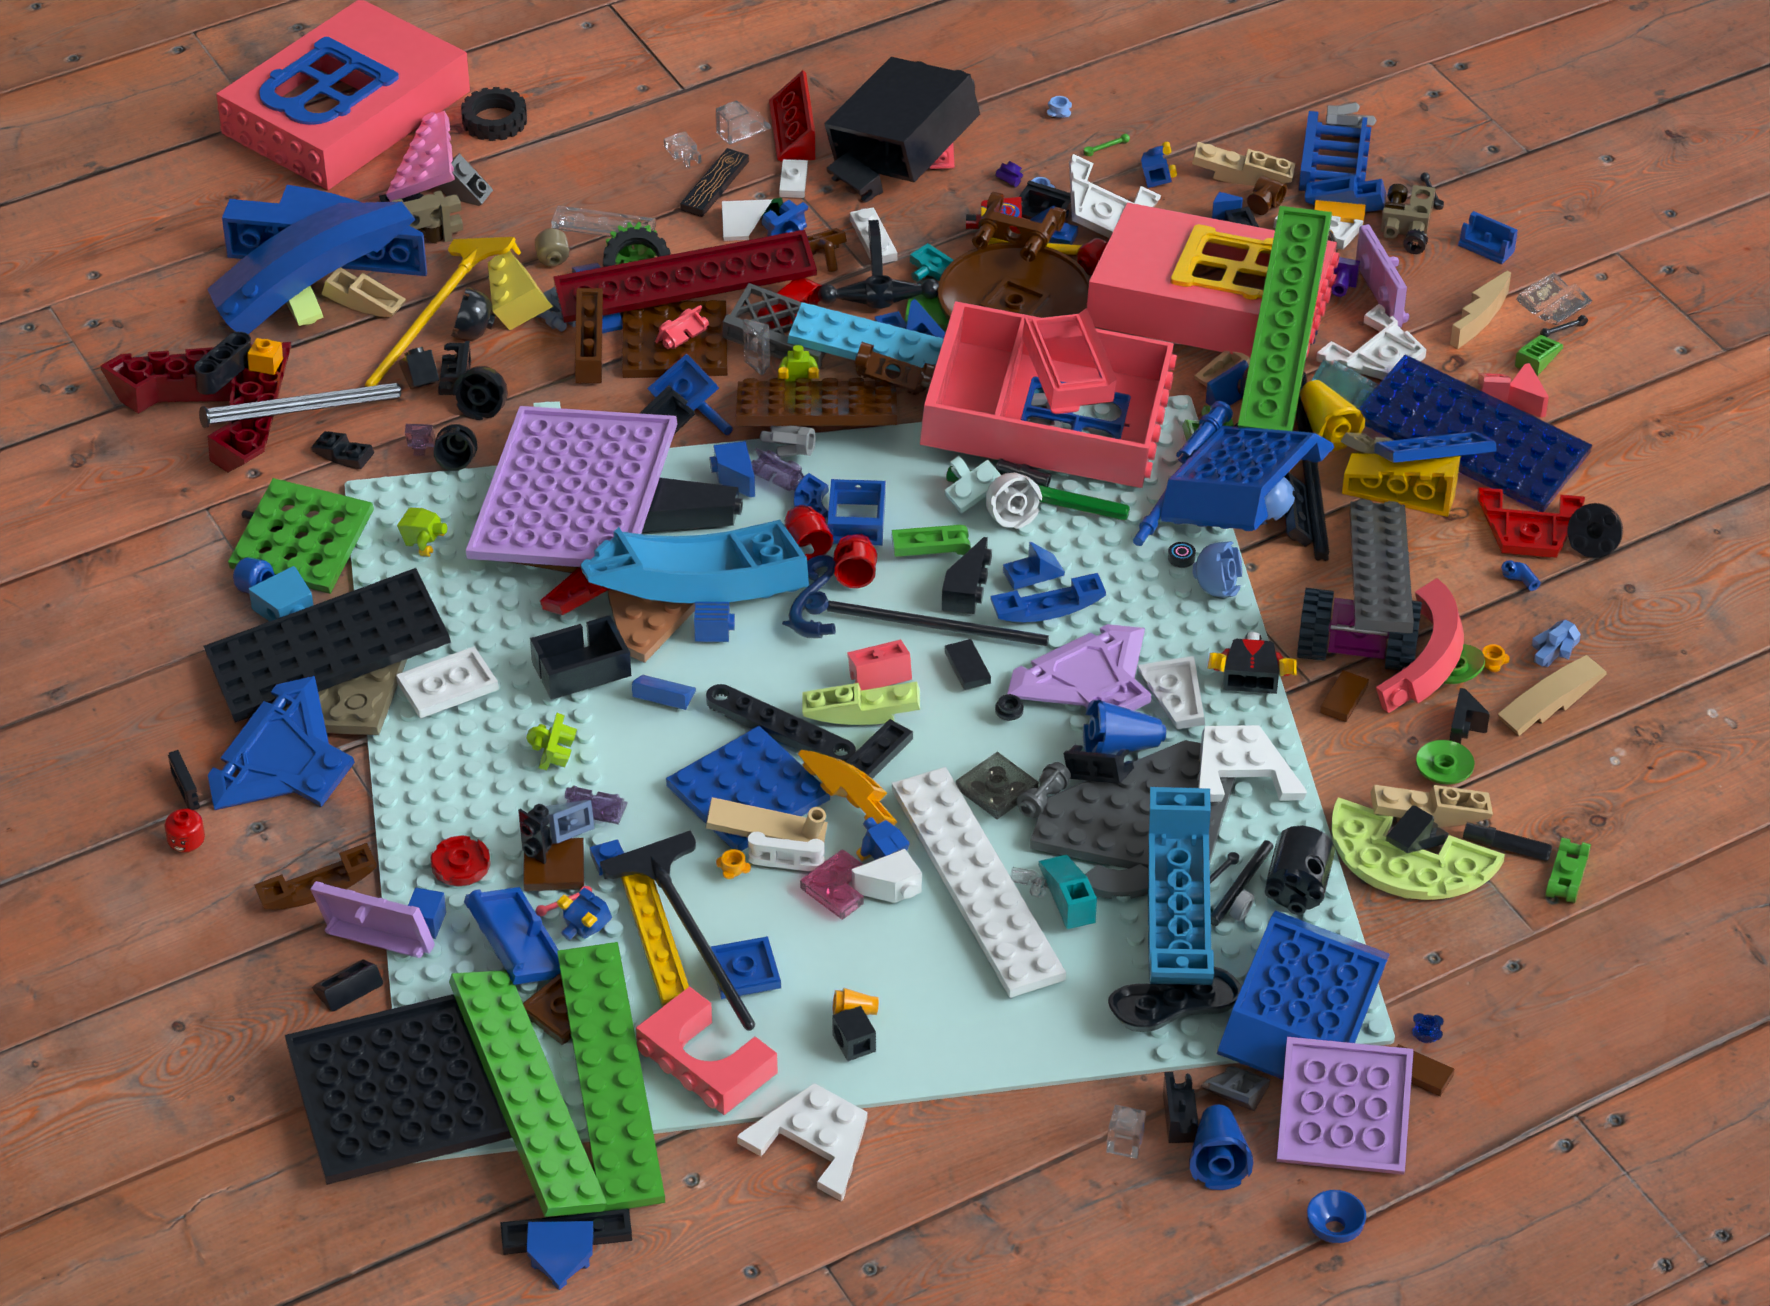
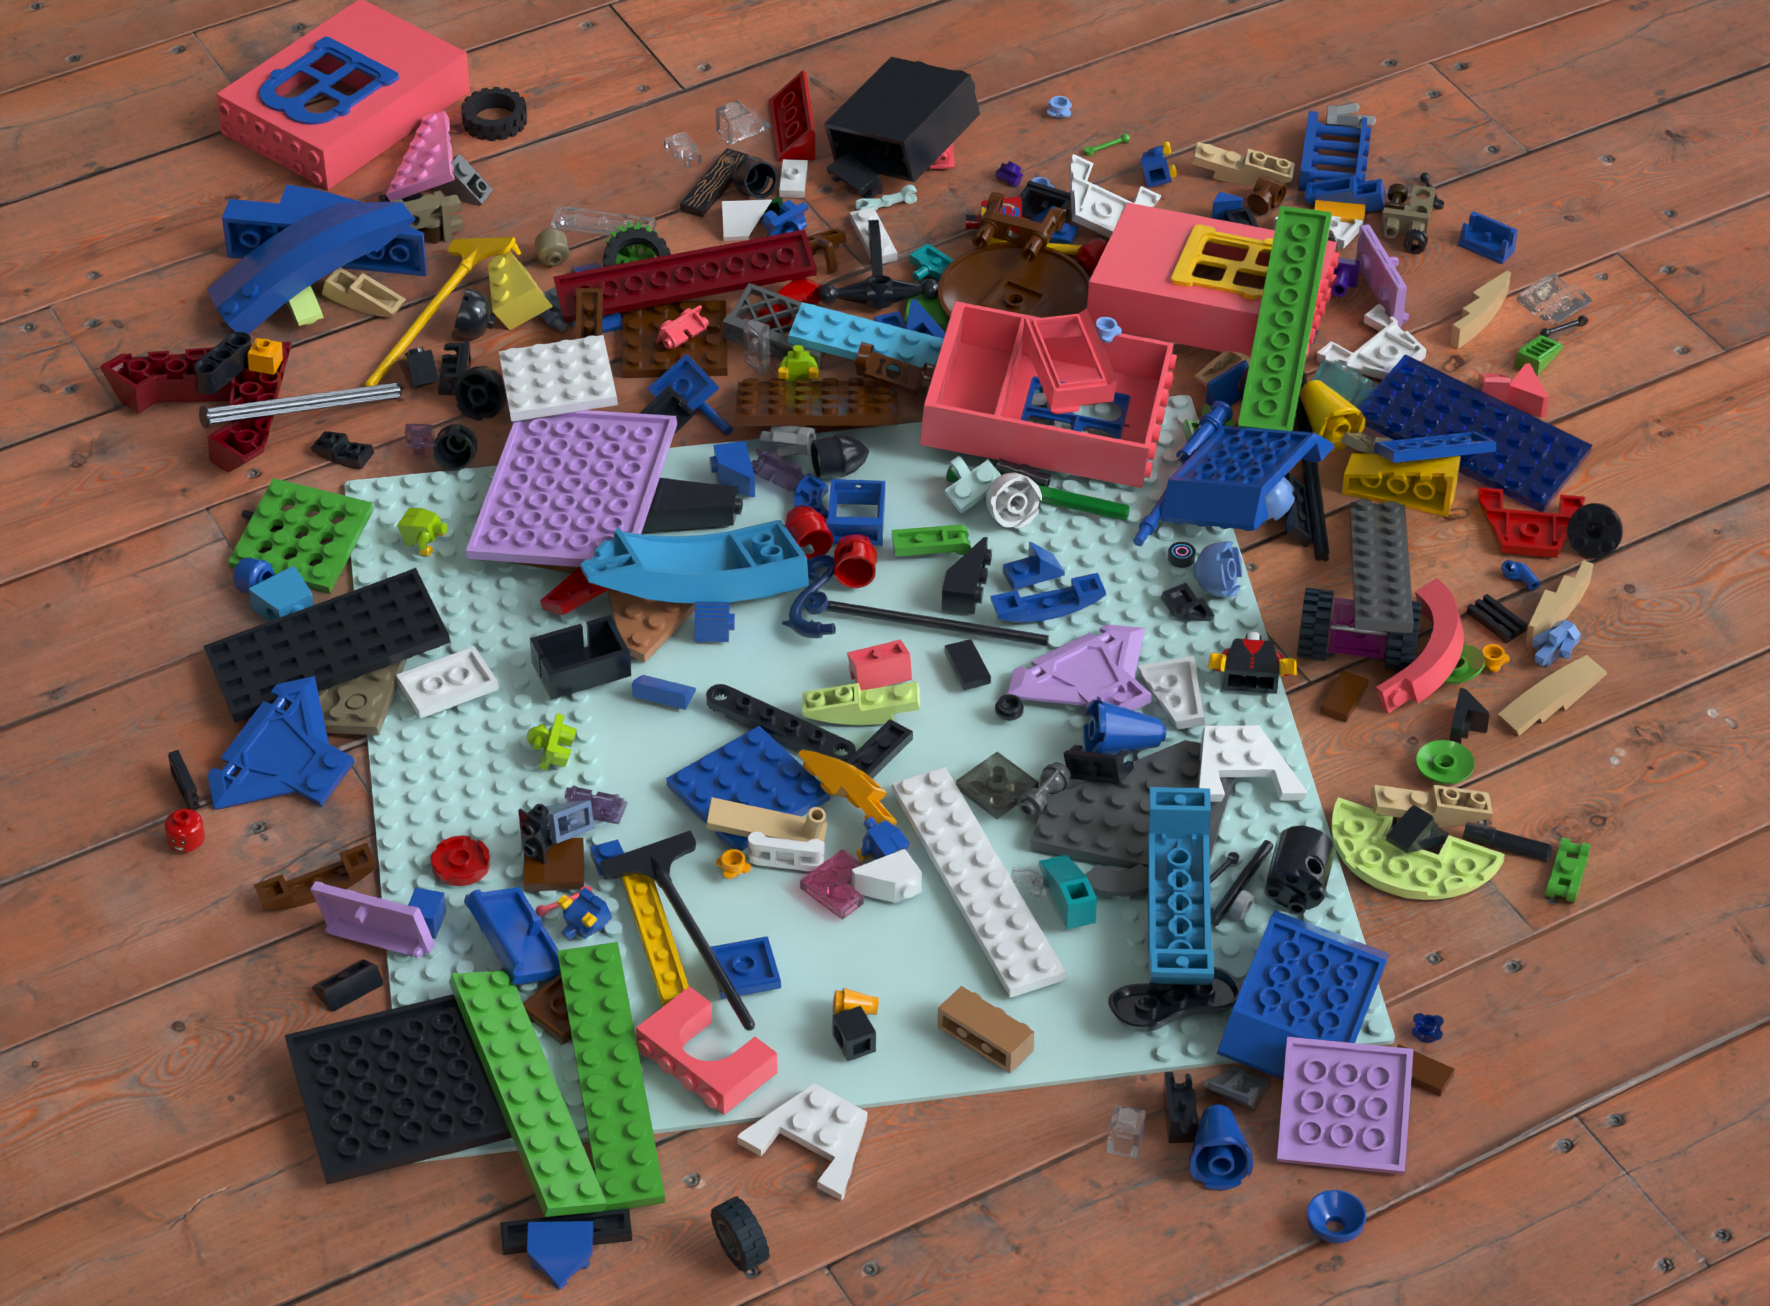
(557, 378): none -> white plate
(740, 1234): none -> black wheel
(753, 176): none -> black helmet
(837, 456): none -> black helmet
(888, 200): none -> light aqua piece
(986, 1029): none -> medium nougat brick
(1107, 329): none -> light blue plate
(1185, 605): none -> black slope
(1500, 616): none -> black tile
(1559, 604): none -> tan slope

